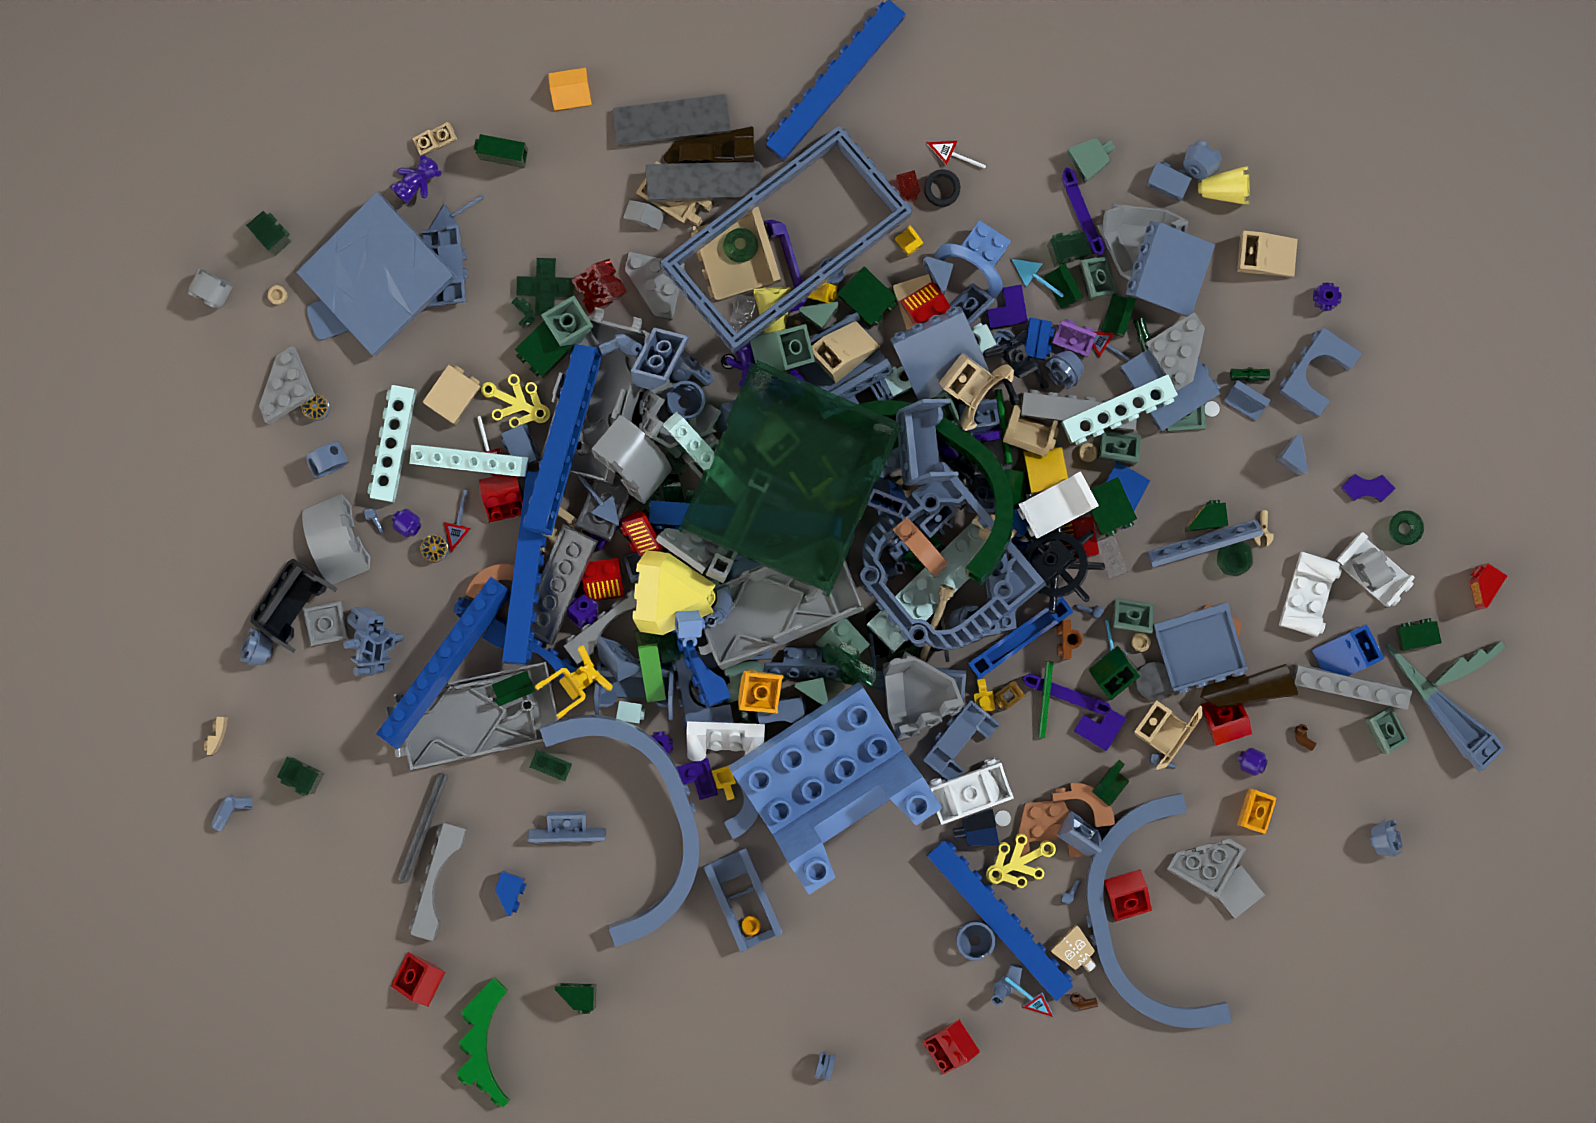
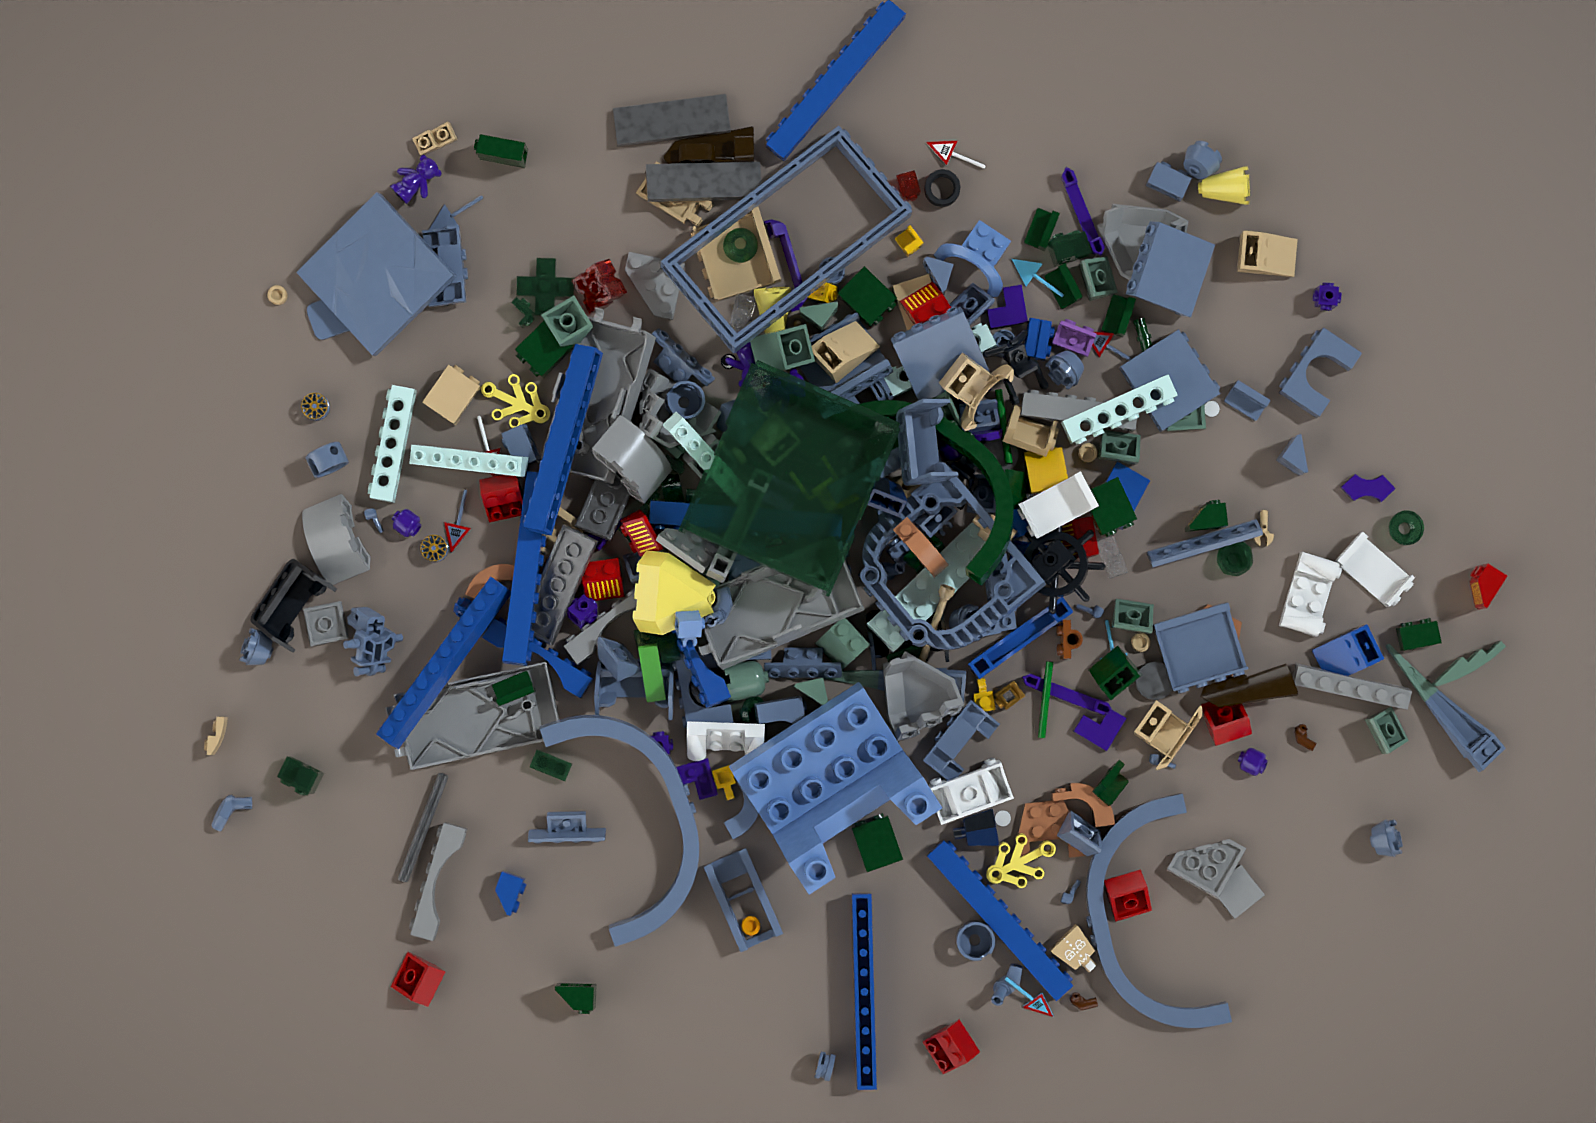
(211, 288): light grey brick -> none
(271, 236): clear green brick -> none
(286, 386): light grey plate -> none
(478, 1068): green arch -> none
(569, 89): light orange slope -> none
(577, 681): yellow piece -> none
(606, 509): sand blue piece -> none
(621, 342): sand blue arm -> none
(630, 712): light aqua brick -> none
(644, 214): light grey slope -> none
(658, 358): sand blue slope -> none
(759, 691): light orange slope -> none
(848, 661): clear green plate -> none
(864, 991): none -> blue brick
(877, 842): none -> dark green brick
(1041, 229): none -> dark green panel
(1090, 157): sand green torso -> none
(1179, 350): light grey plate -> none
(1250, 374): dark green pin -> none
(1257, 811): light orange slope -> none
(1373, 569): light grey brick -> none

